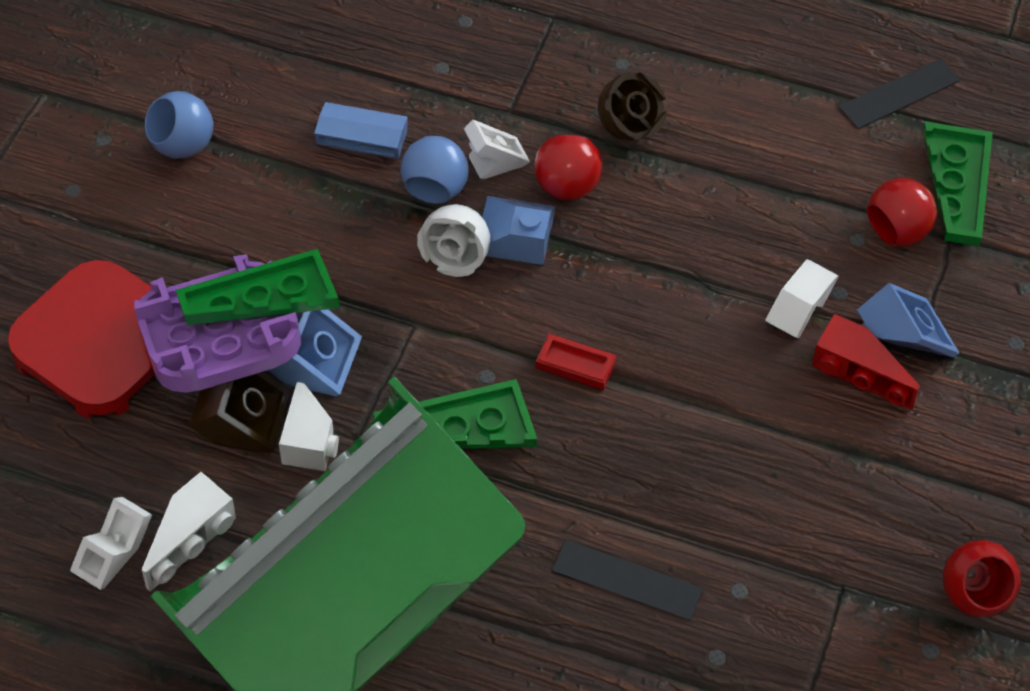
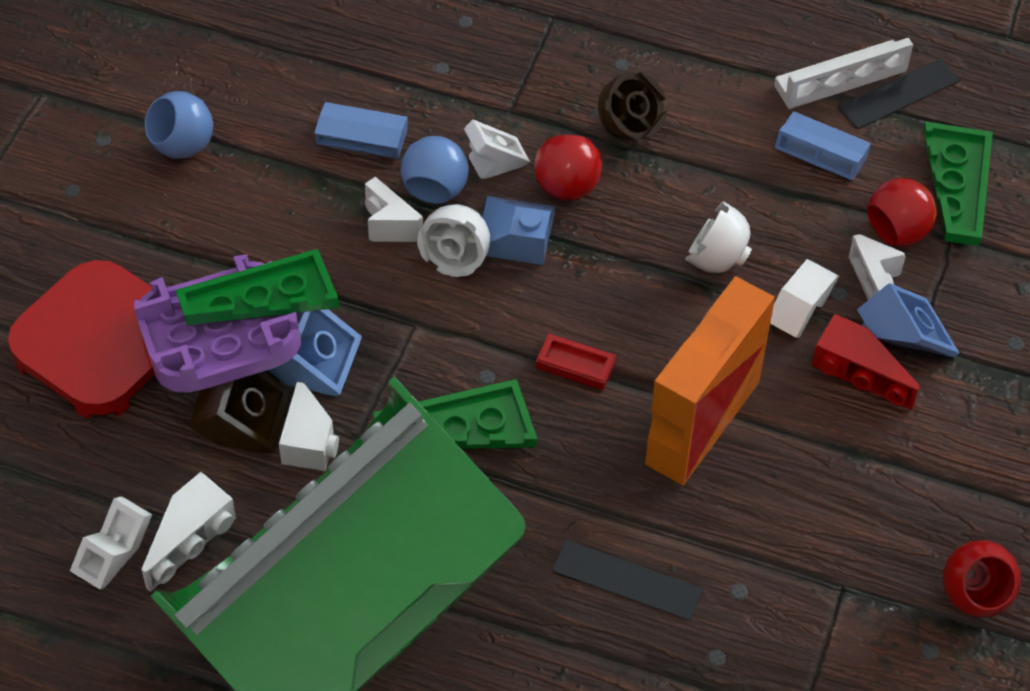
(392, 217): none -> white slope
(708, 380): none -> orange tile
(721, 241): none -> white cylinder
(822, 145): none -> medium blue piece
(844, 72): none -> white fence
(874, 263): none -> white slope

